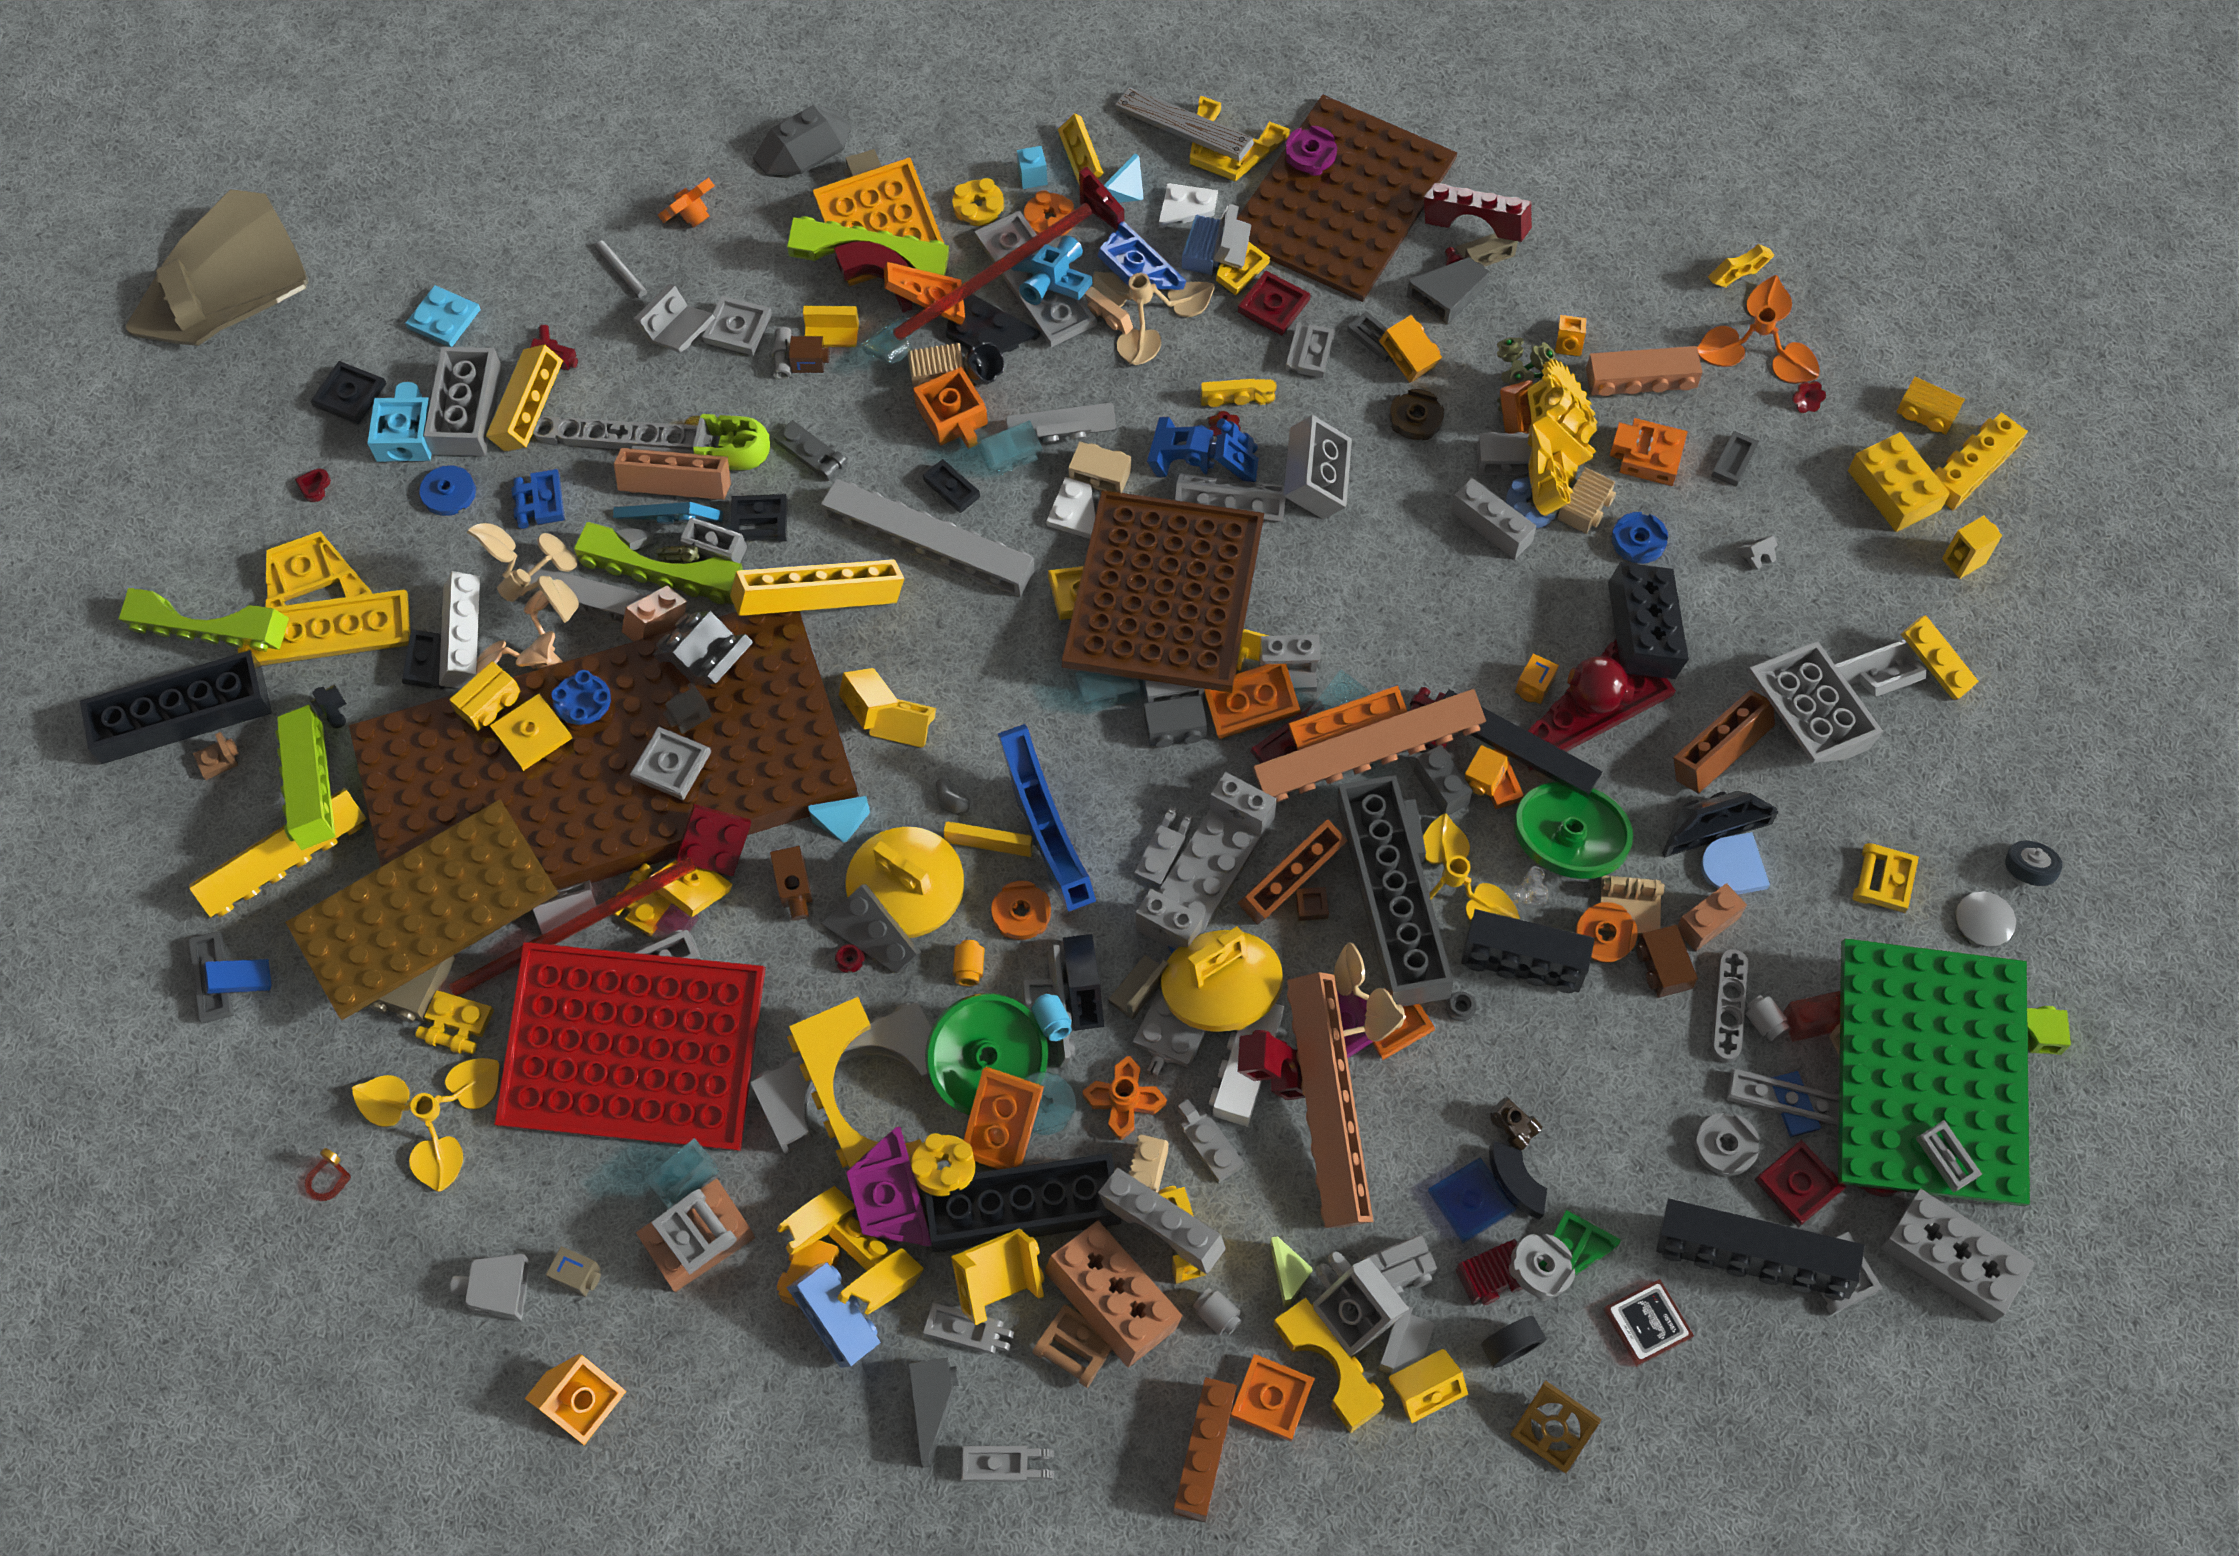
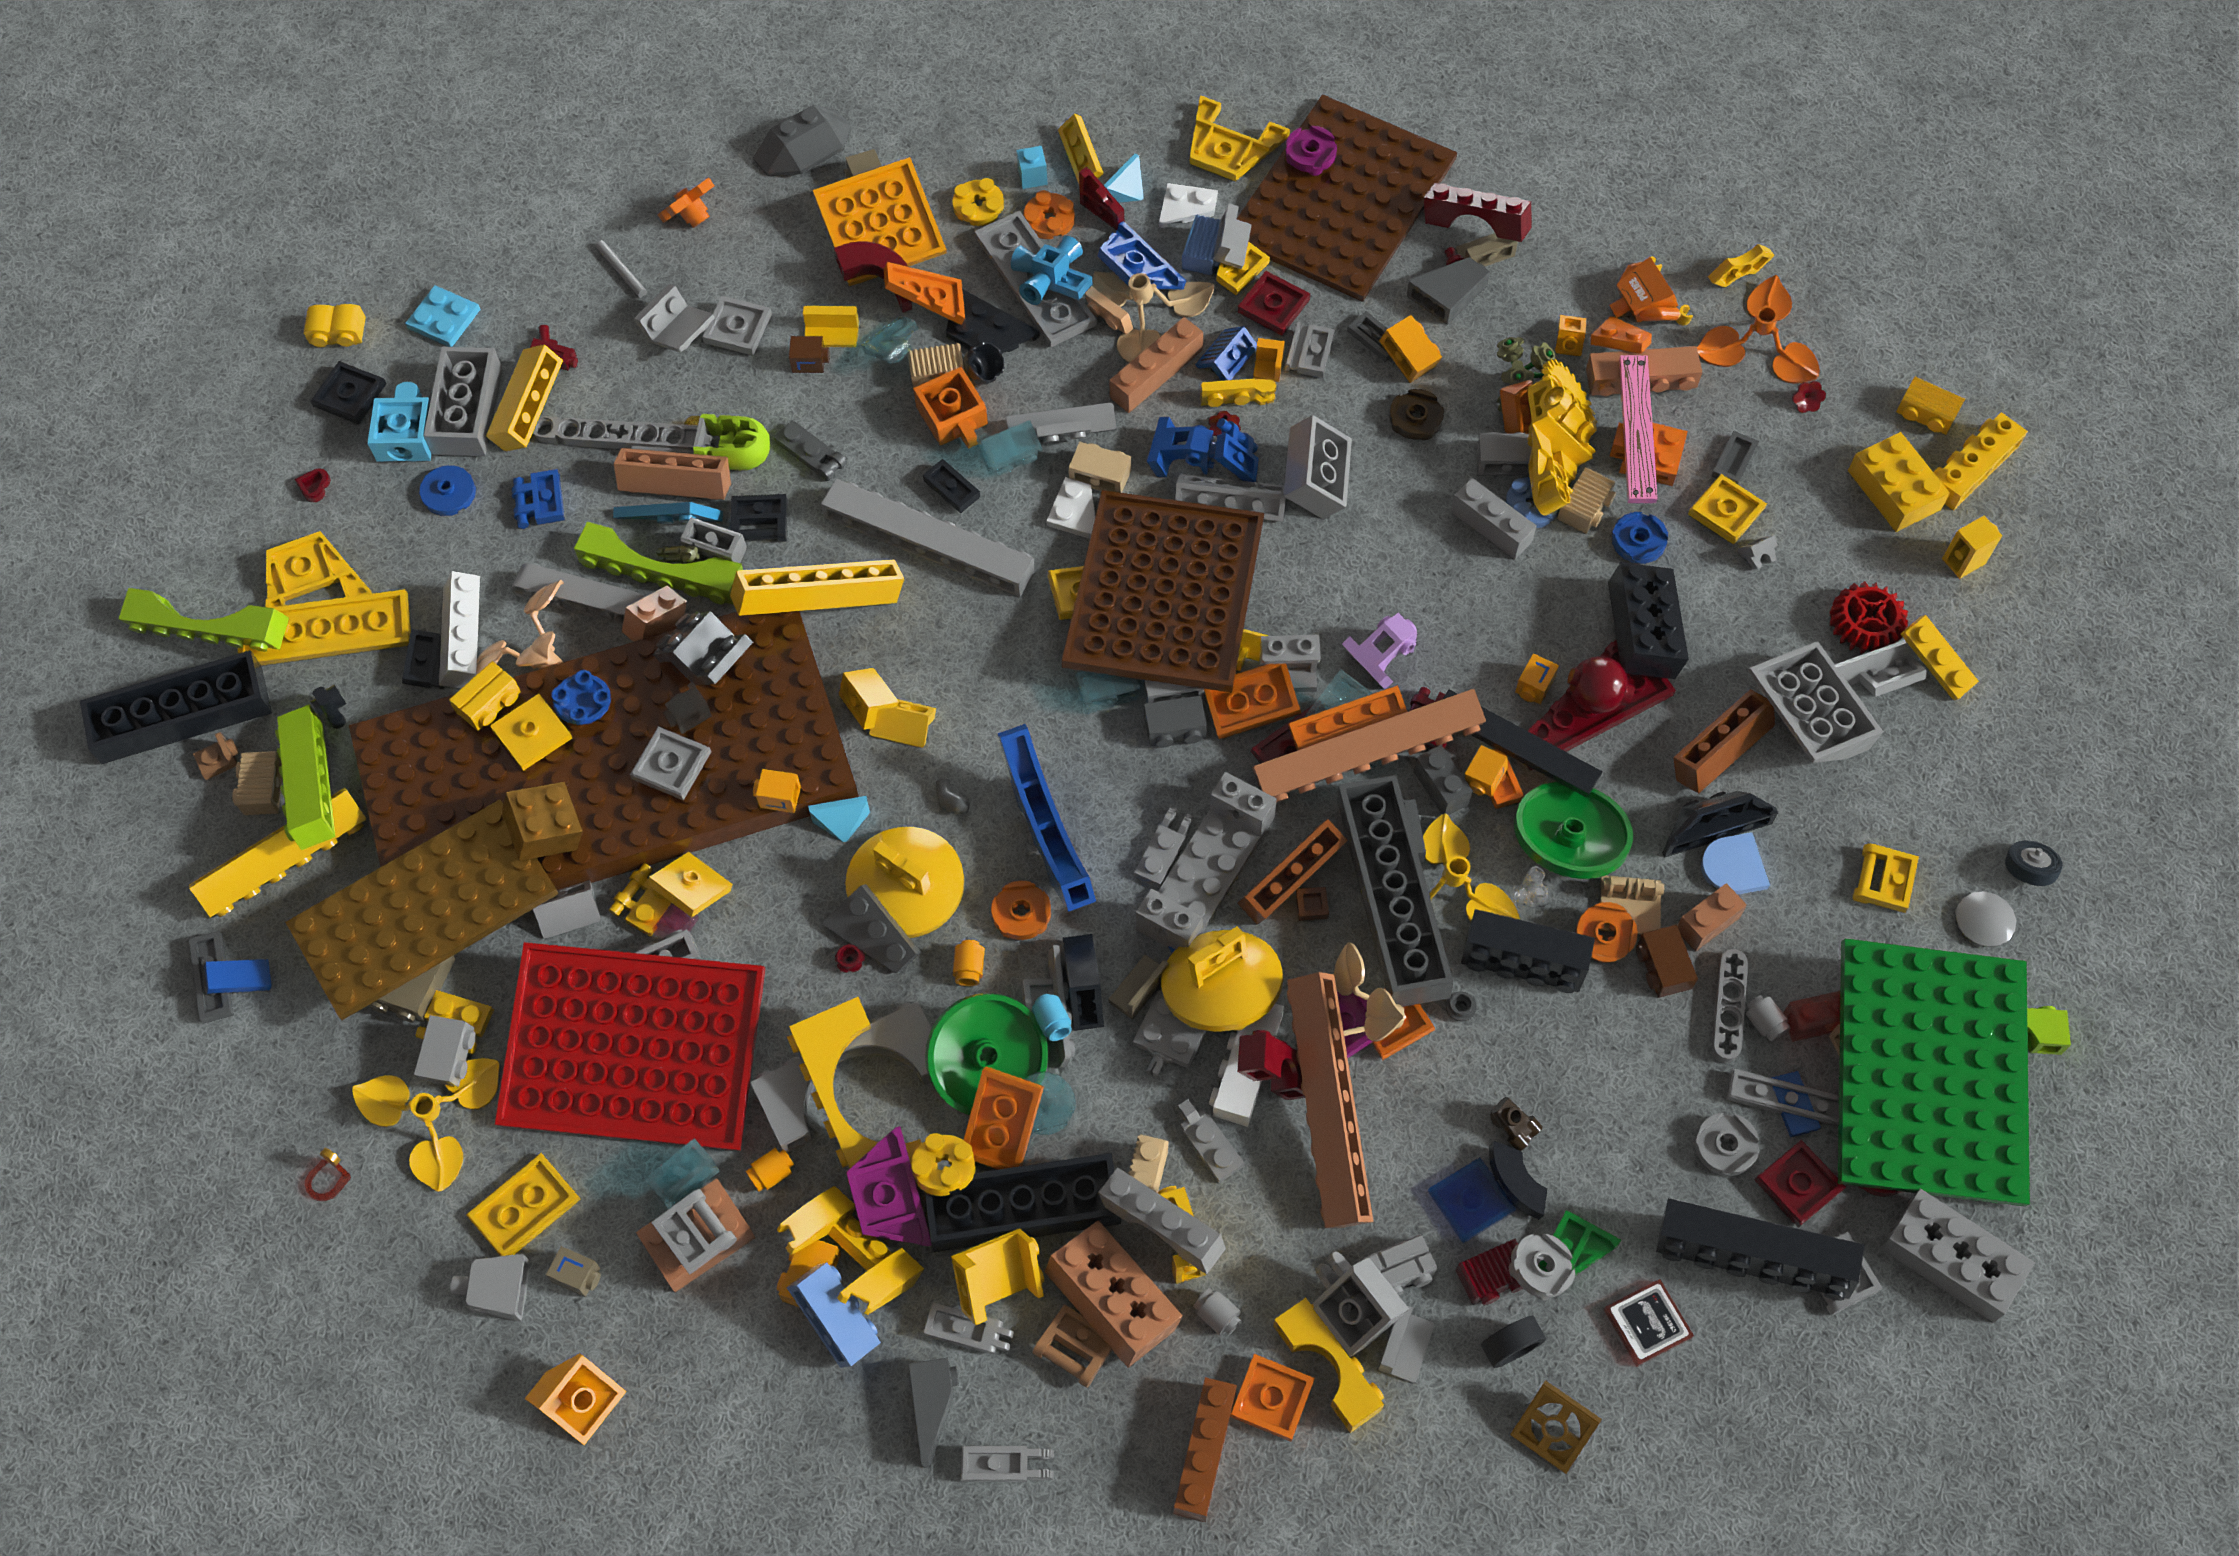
(221, 273): dark tan windscreen -> none
(258, 783): none -> tan brick
(334, 325): none -> yellow brick
(445, 1051): none -> light grey brick
(516, 583): tan plant -> none
(523, 1206): none -> yellow tile
(541, 821): none -> pearl gold brick
(576, 924): clear red piece -> none
(635, 538): light grey tile -> none
(714, 839): dark red plate -> none
(770, 1169): none -> light orange brick
(777, 790): none -> light orange brick
(781, 353): light grey pin -> none
(790, 872): reddish brown torso -> none
(817, 239): lime arch -> none
(988, 839): yellow tile -> none
(992, 272): clear red piece -> none
(1139, 1099): orange plant -> none
(1156, 364): none -> nougat brick
(1184, 124): light grey tile -> none
(1228, 352): none -> blue panel
(1268, 359): none -> light orange panel
(1290, 1270): yellowish green slope -> none
(1368, 655): none -> lavender tile
(1429, 1385): yellow panel -> none
(1621, 336): none -> orange wing
(1637, 429): none -> bright pink tile
(1648, 295): none -> orange torso
(1727, 509): none -> yellow plate
(1866, 603): none -> red gear
(1940, 1163): light grey tile -> none

